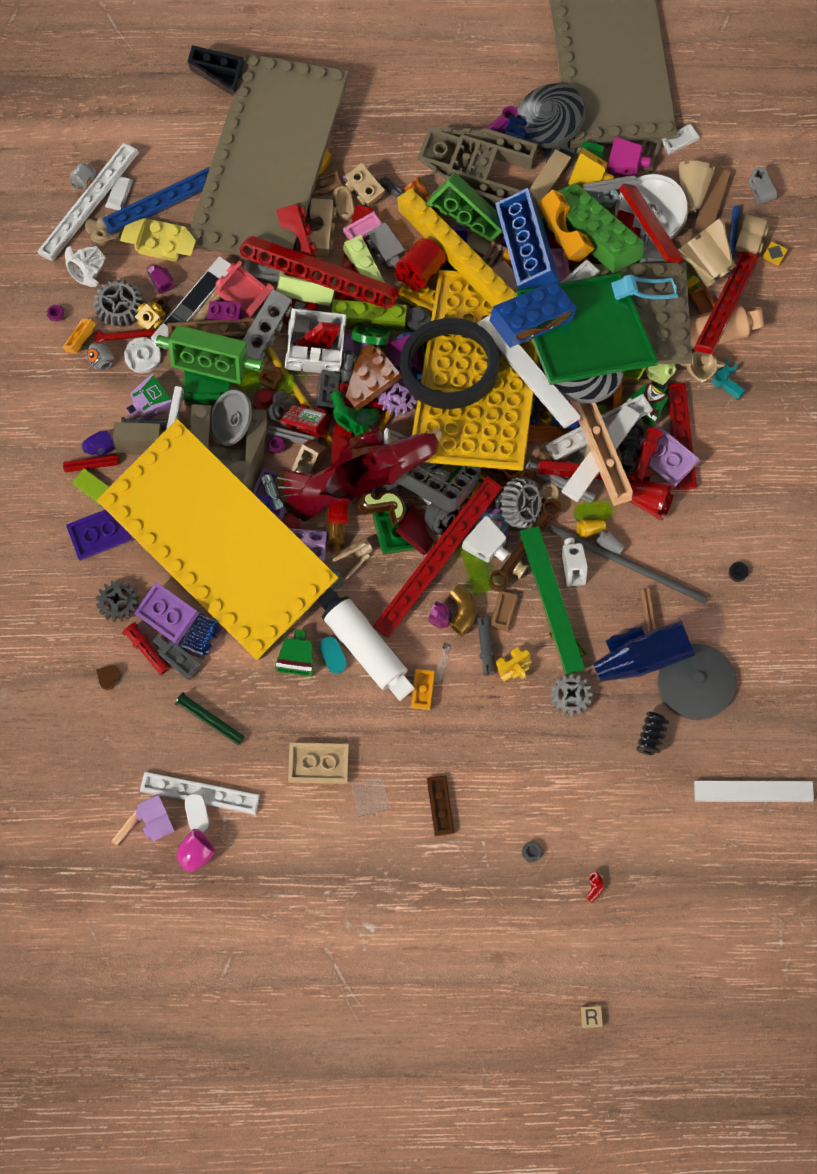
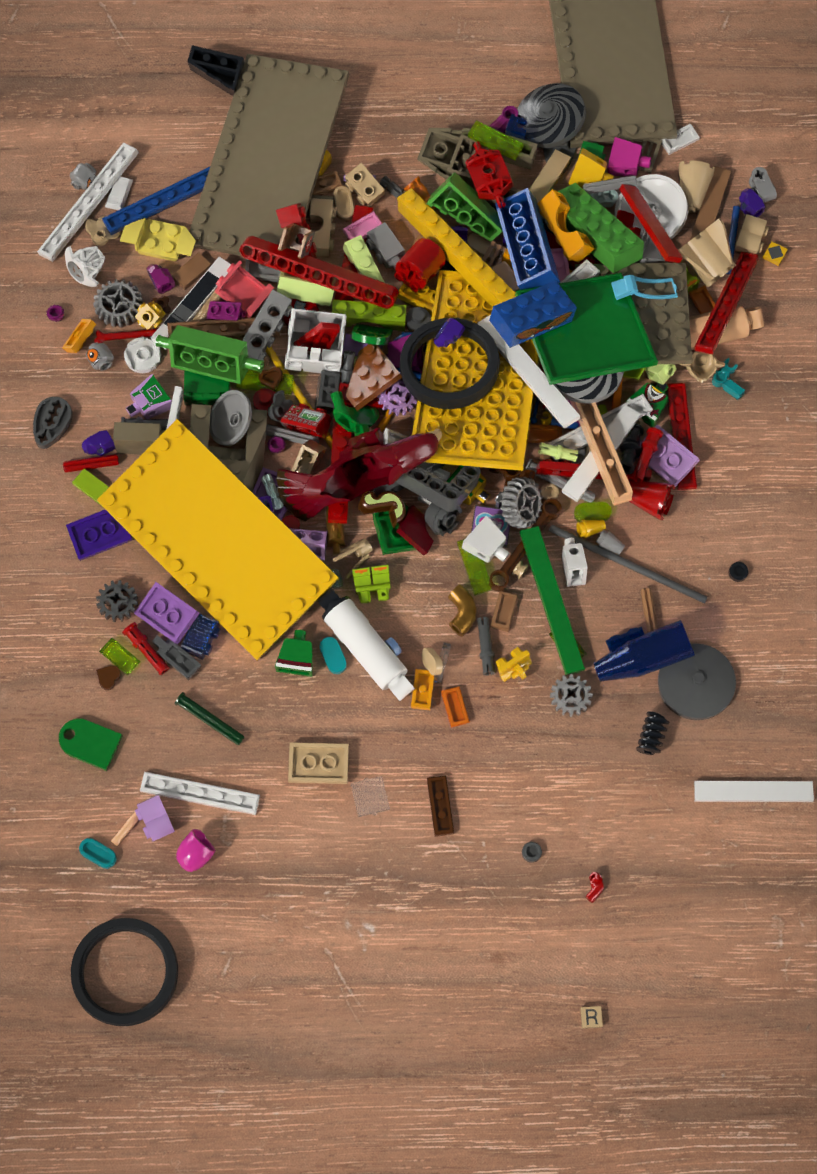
(61, 422): none -> dark grey piece
(84, 949): none -> black tyre
(91, 743): none -> green tile
(97, 853): none -> teal tile
(119, 656): none -> clear neon green tile
(191, 271): none -> medium nougat tile
(197, 812): white tile -> none
(288, 239): none -> medium nougat piece
(363, 584): none -> lime hips
(393, 645): none -> light blue tile
(432, 661): none -> tan tile
(437, 557): red plate -> none
(440, 615): magenta rock -> none
(449, 333): none -> dark purple rock
(455, 706): none -> orange tile
(493, 184): none -> red plate
(495, 140): none -> clear neon green tile
(558, 452): none -> yellowish green pin
(751, 203): none -> dark purple rock

